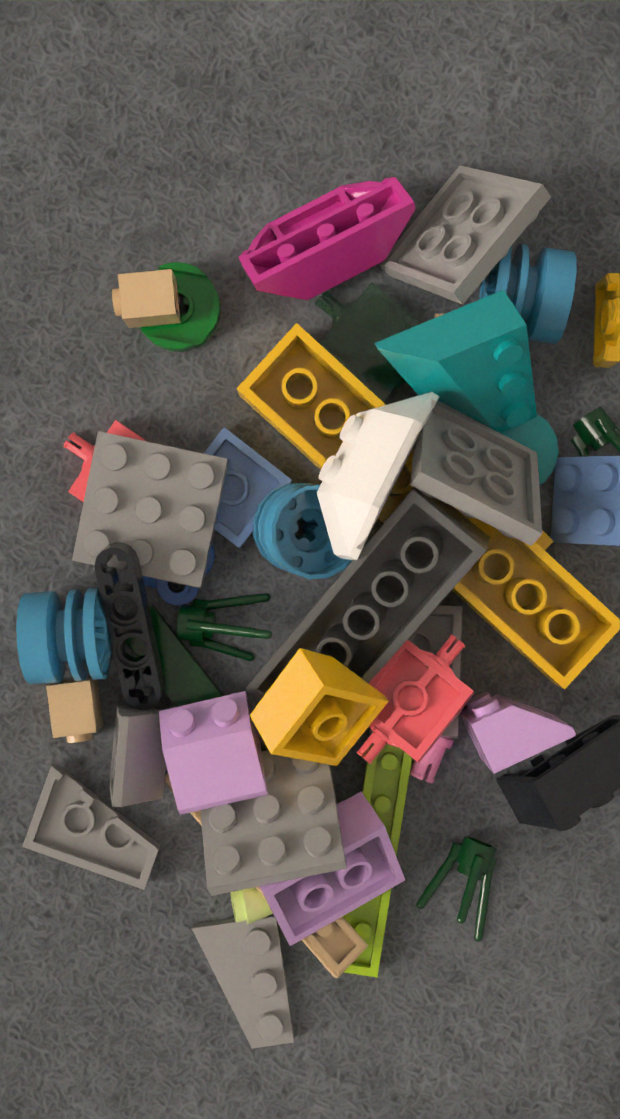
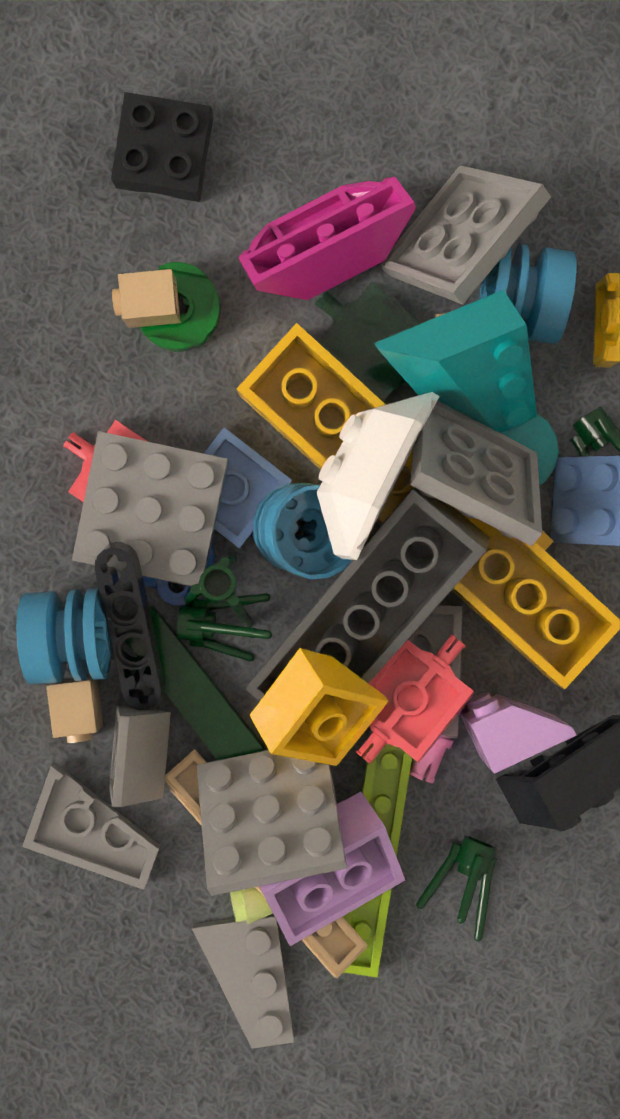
(162, 146): none -> black brick
(212, 753): lavender slope -> none
(219, 586): none -> dark green plant

